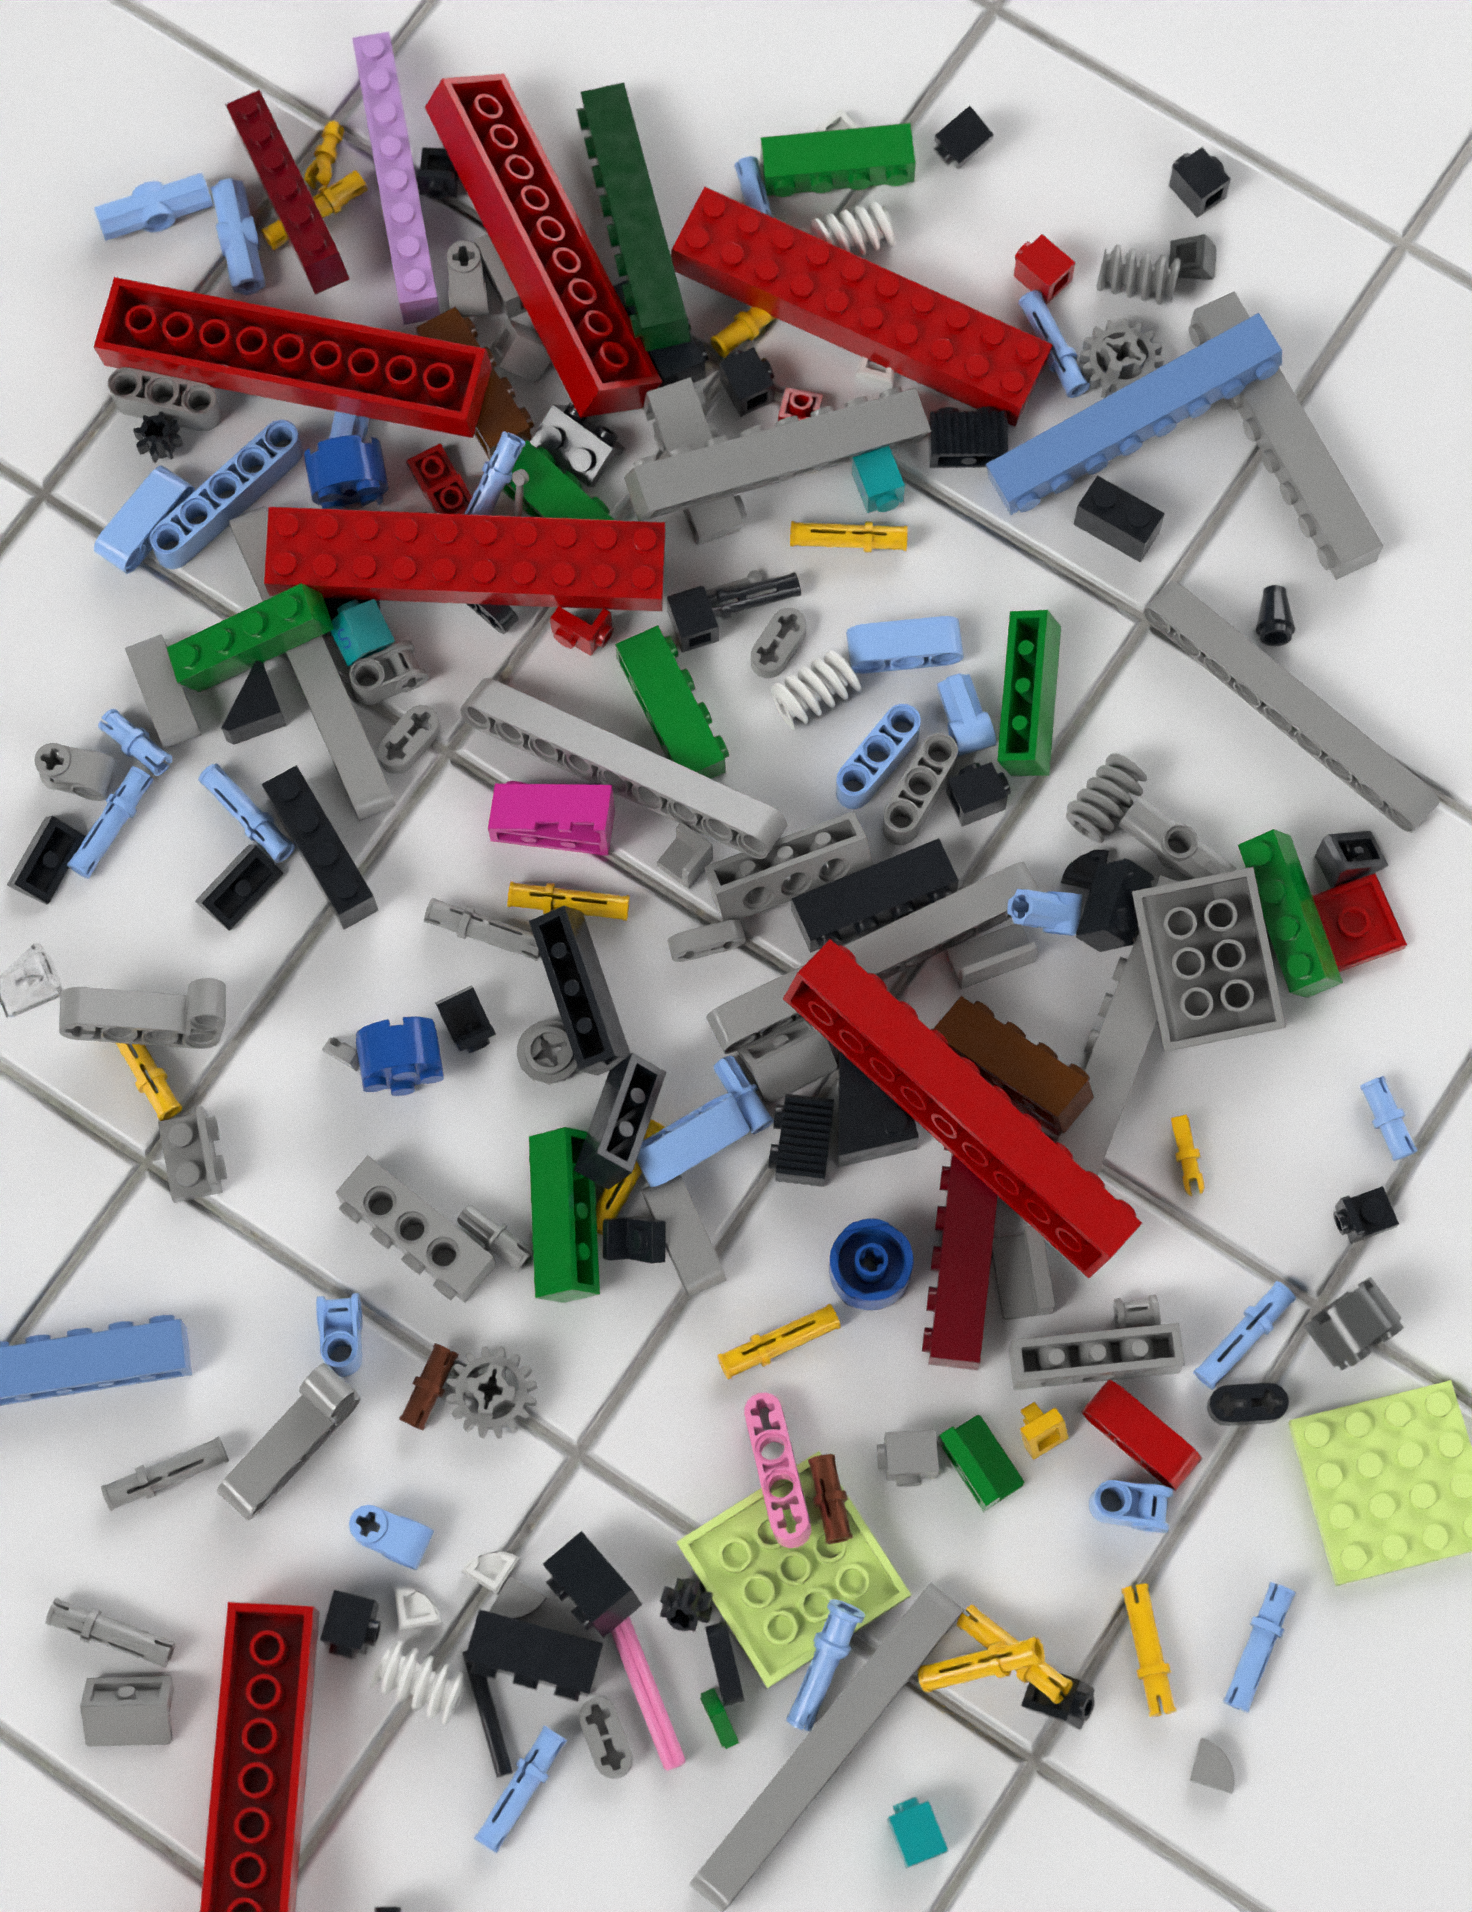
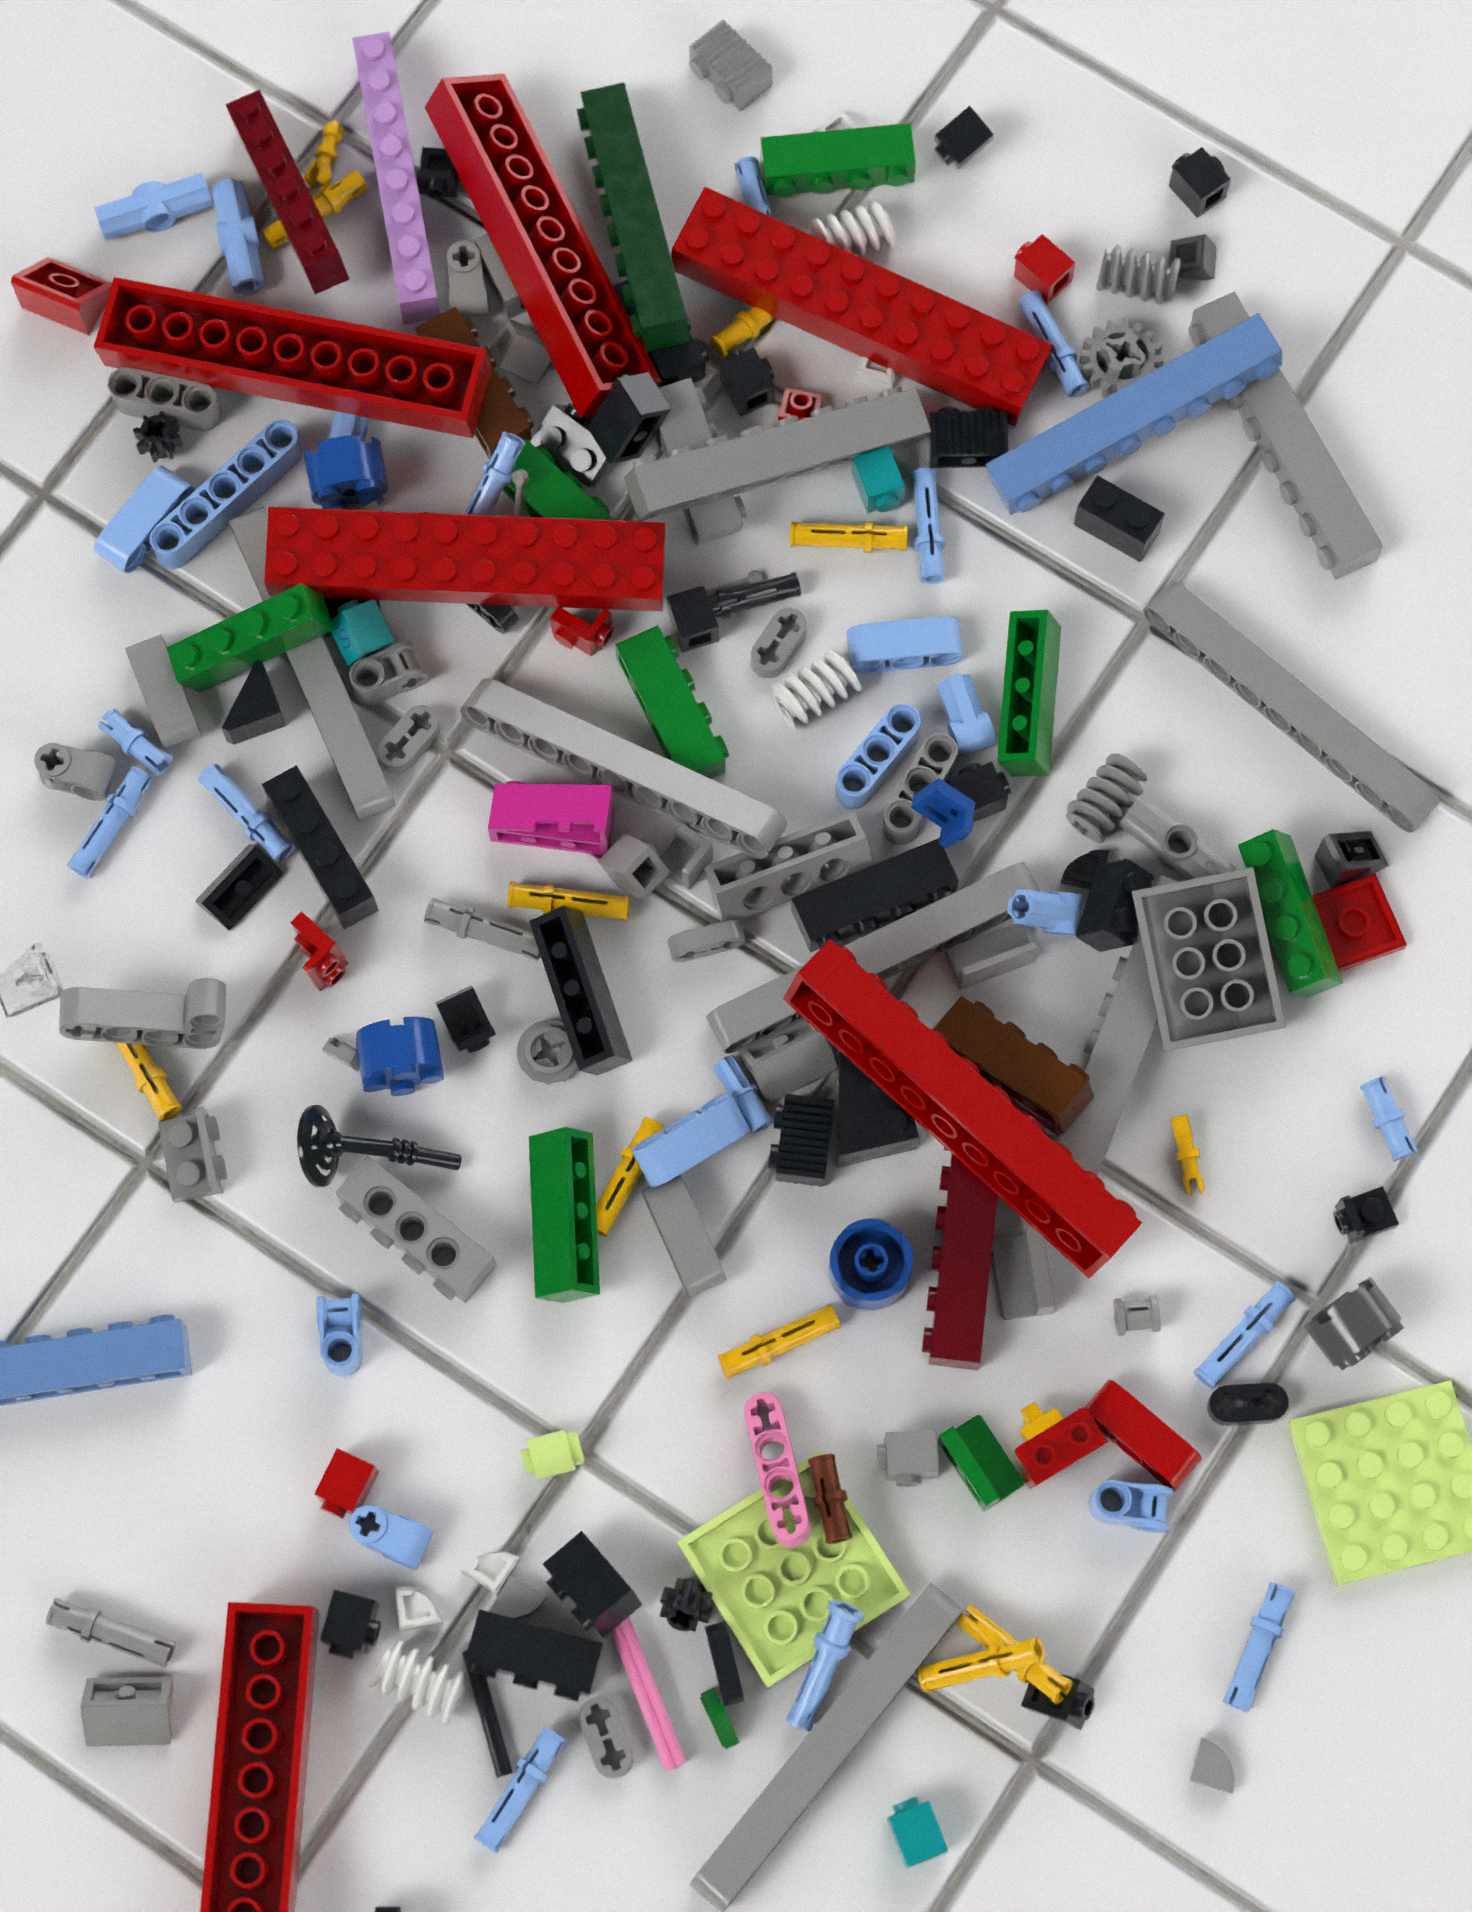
(46, 860): black slope -> none
(62, 294): none -> red slope
(164, 1473): light grey pin -> none
(290, 1442): light grey beam -> none
(326, 960): none -> red bracket
(331, 1145): none -> black dish
(345, 1484): none -> red brick
(428, 1386): copper pin -> none
(439, 481): red slope -> none
(495, 1237): light grey axle -> none
(510, 1396): light grey gear -> none
(552, 1454): none -> yellowish green brick
(620, 1121): black brick -> none
(629, 417): none -> black brick
(634, 865): none -> light grey brick
(634, 1239): black bracket -> none
(730, 65): none -> light grey brick
(928, 528): none -> light blue pin
(946, 809): none -> blue bracket
(1059, 1446): none -> red bracket
(1096, 1356): light grey brick -> none
(1149, 1651): yellow pin -> none
(1275, 618): black cone -> none

